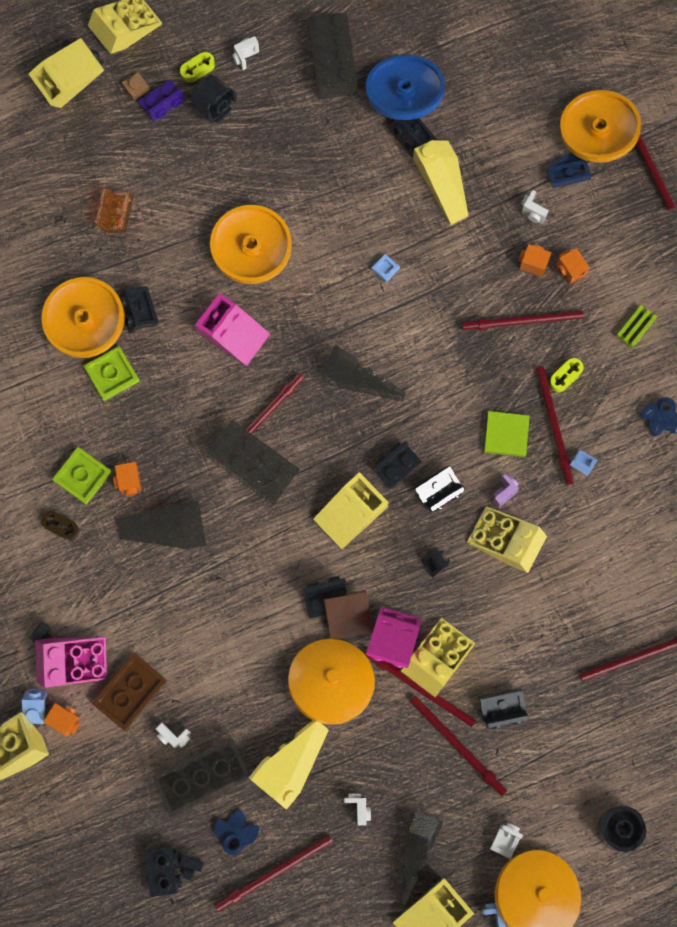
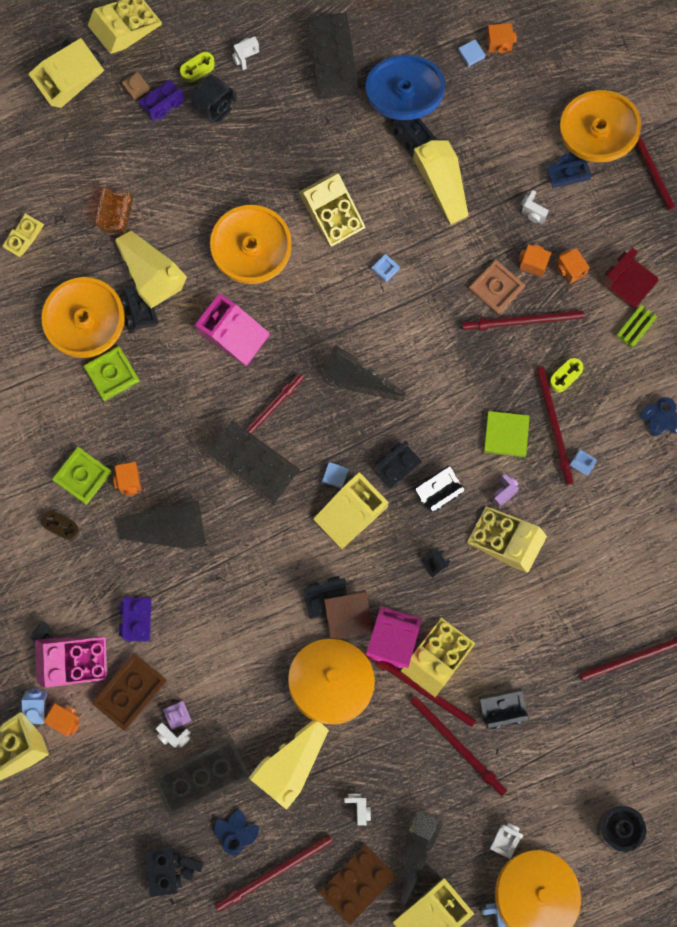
(23, 236): none -> light yellow slope
(136, 619): none -> dark purple bracket
(152, 272): none -> light yellow wedge
(177, 715): none -> lavender tile
(332, 209): none -> light yellow slope
(335, 475): none -> light blue tile
(357, 884): none -> reddish brown plate
(471, 53): none -> light blue tile
(496, 287): none -> nougat tile
(500, 38): none -> orange brick
(630, 279): none -> dark red bracket

